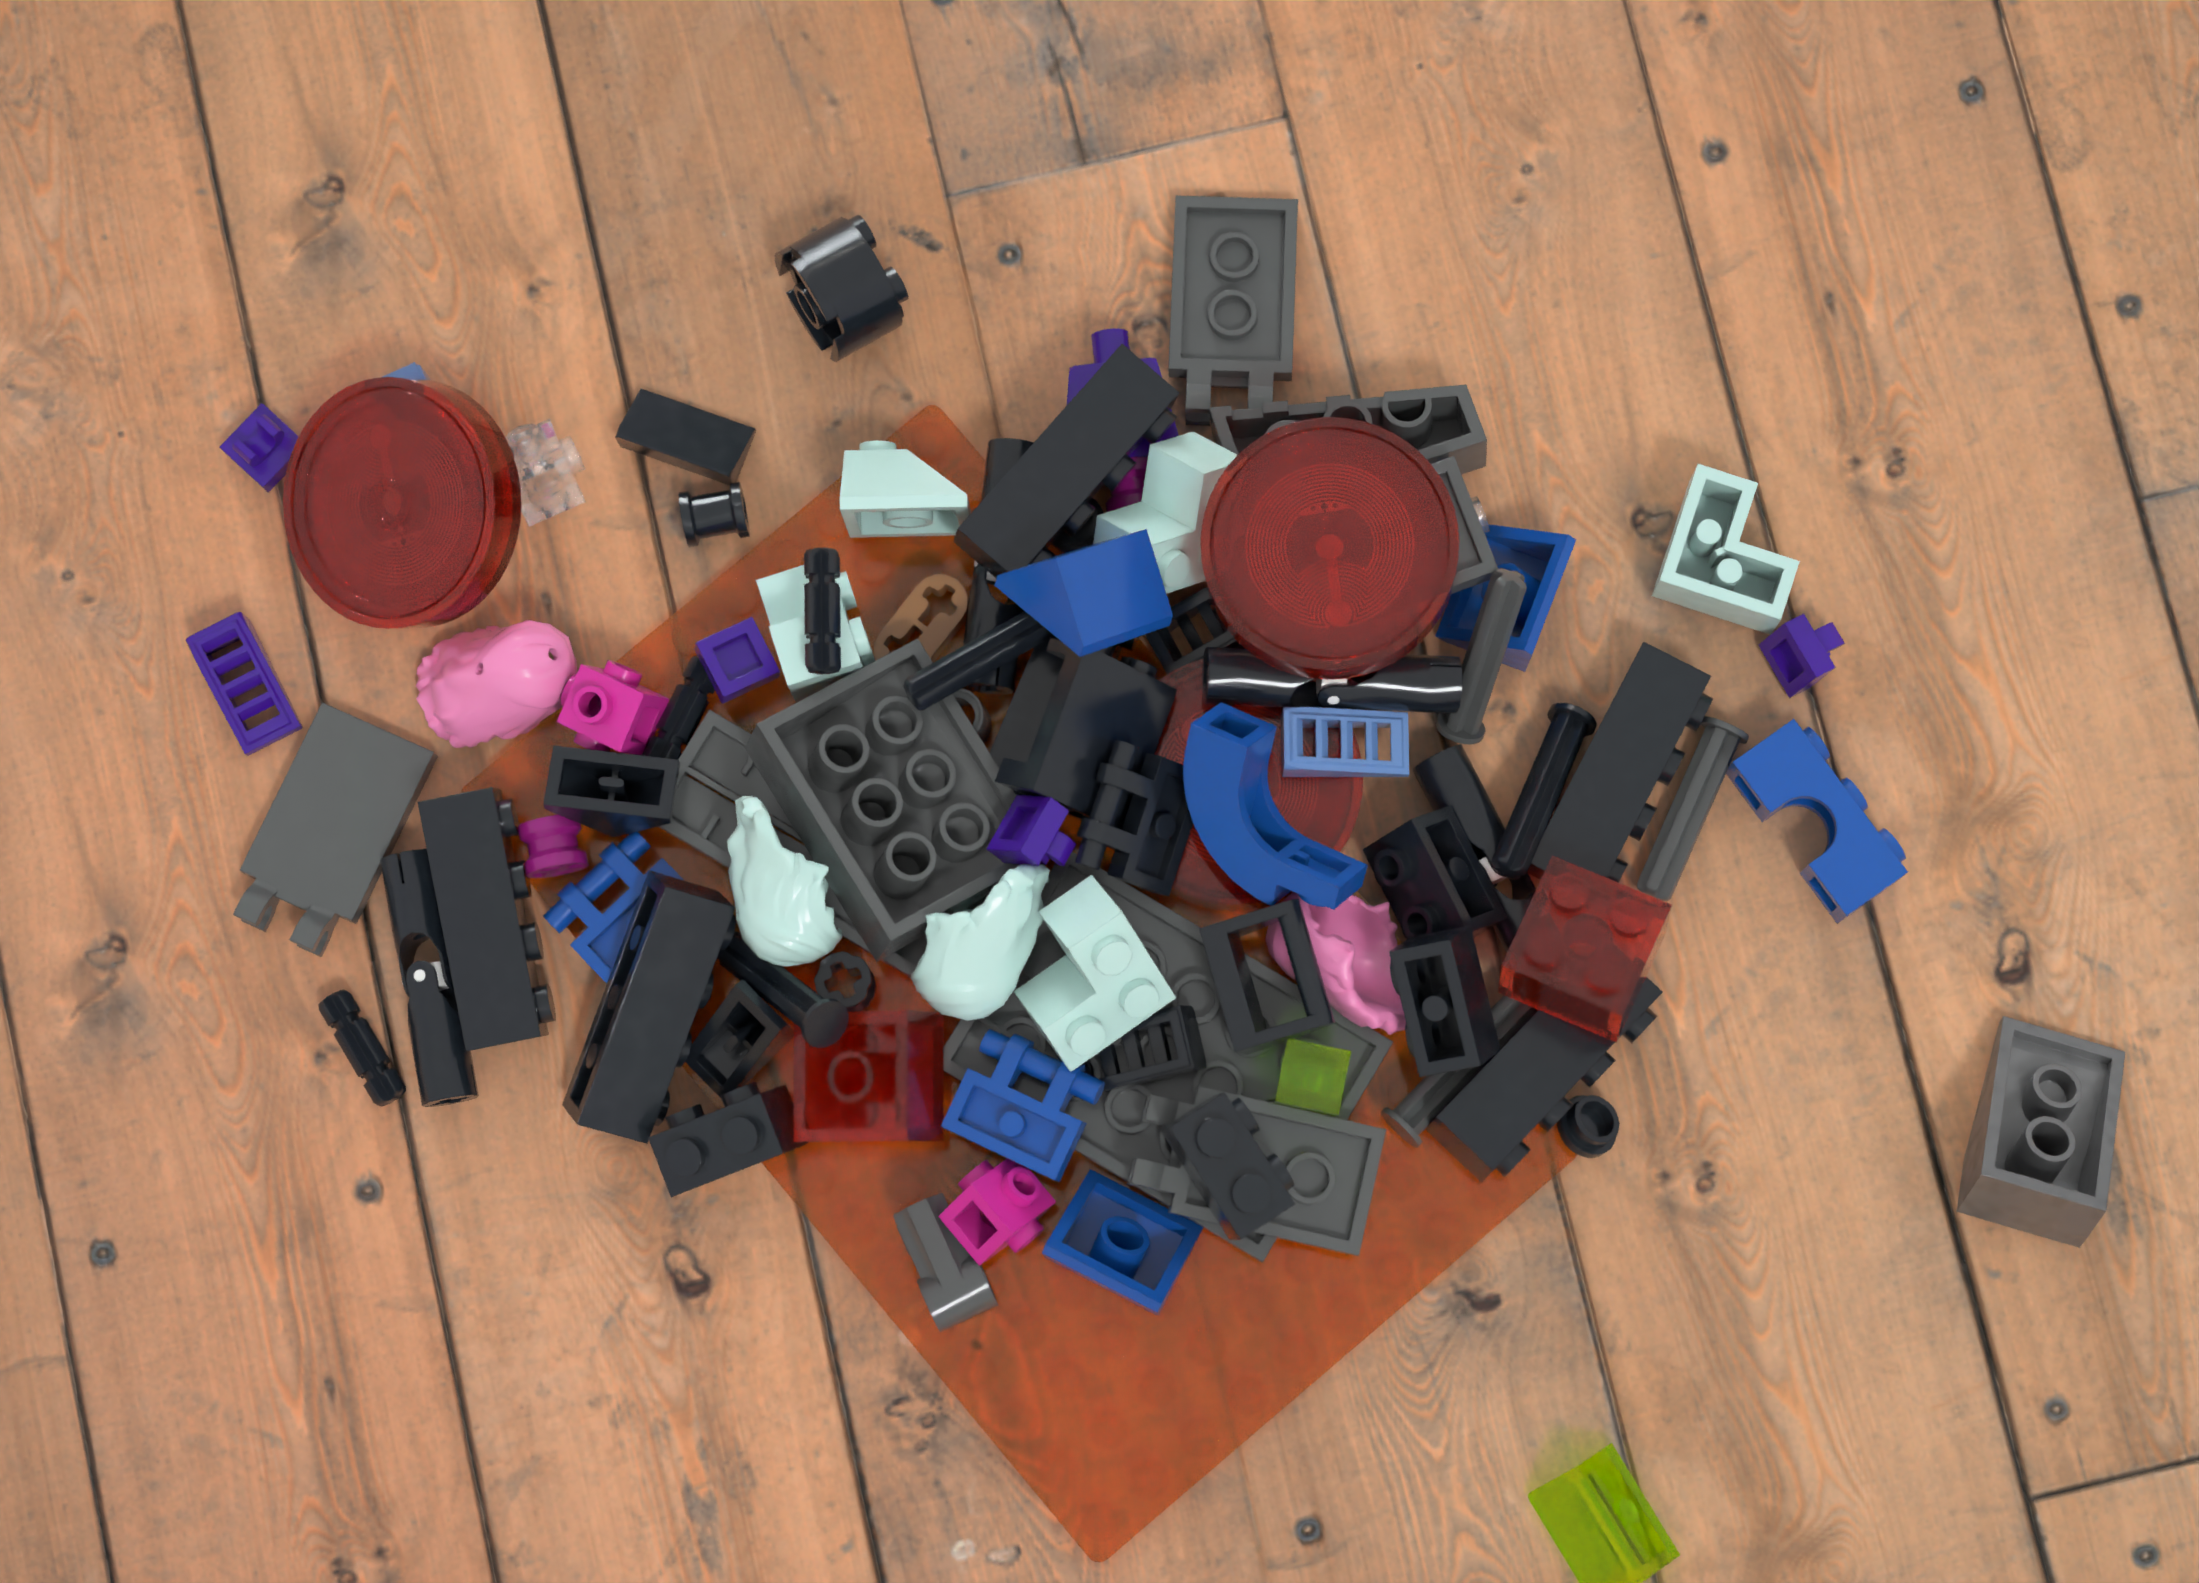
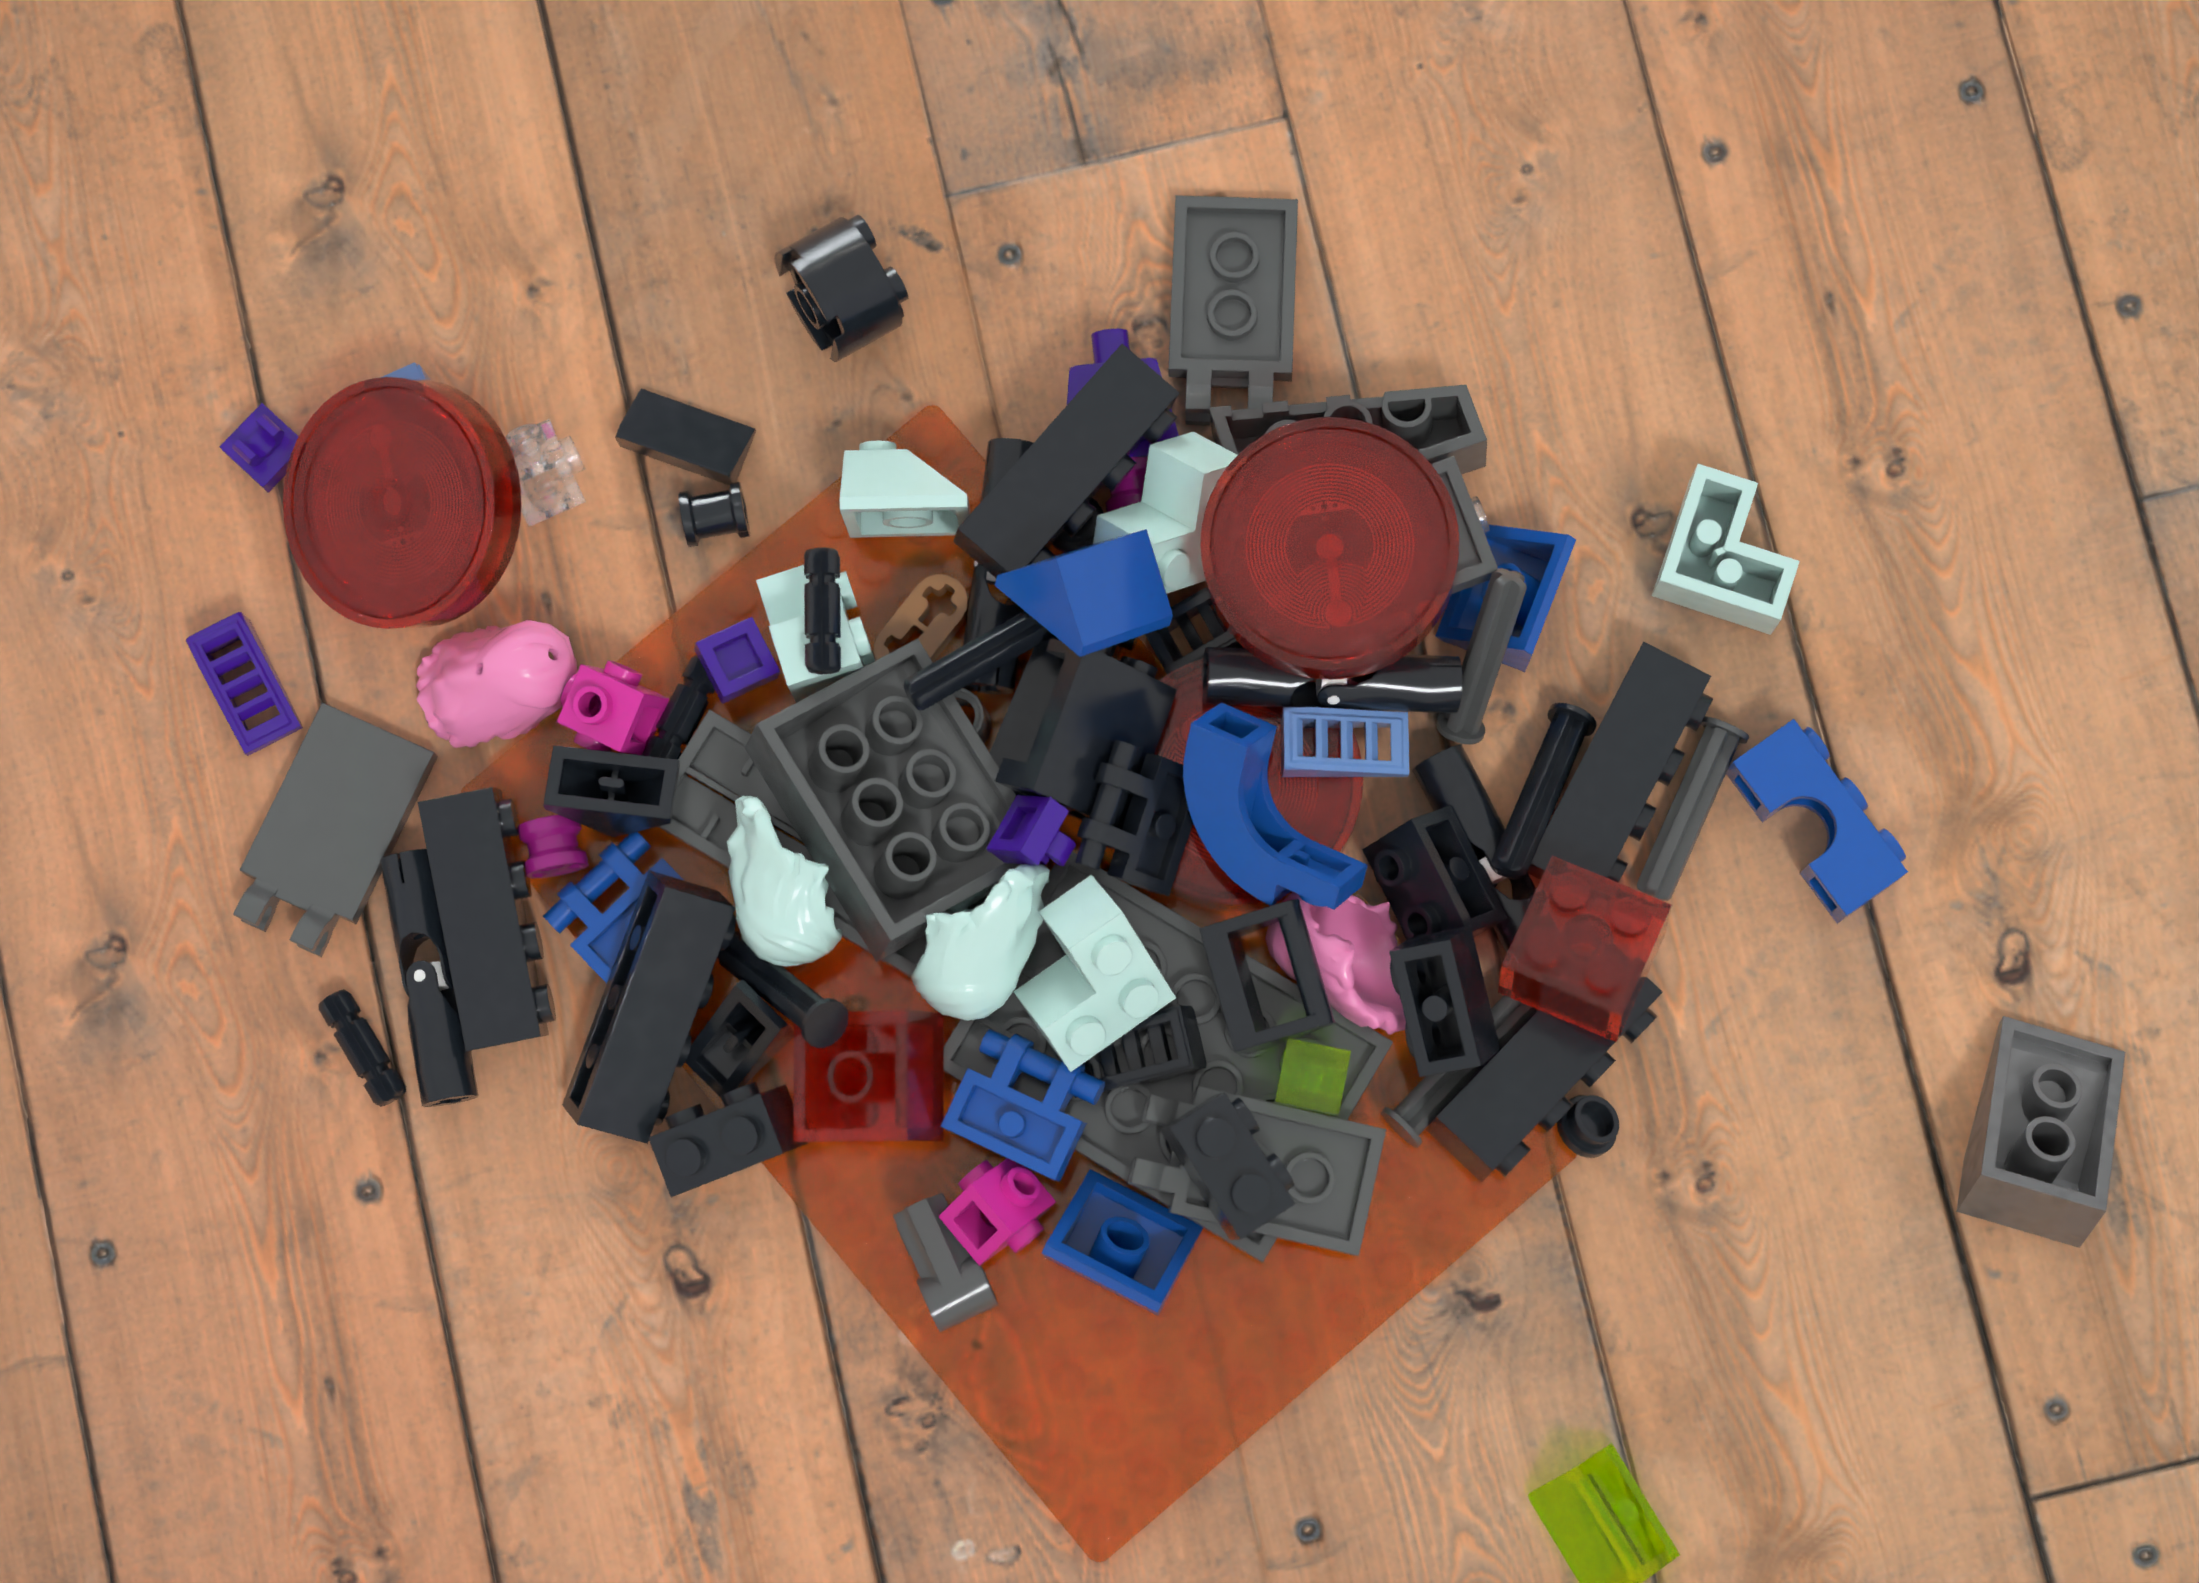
(856, 966): black bush -> none
(1800, 654): dark purple tile -> none

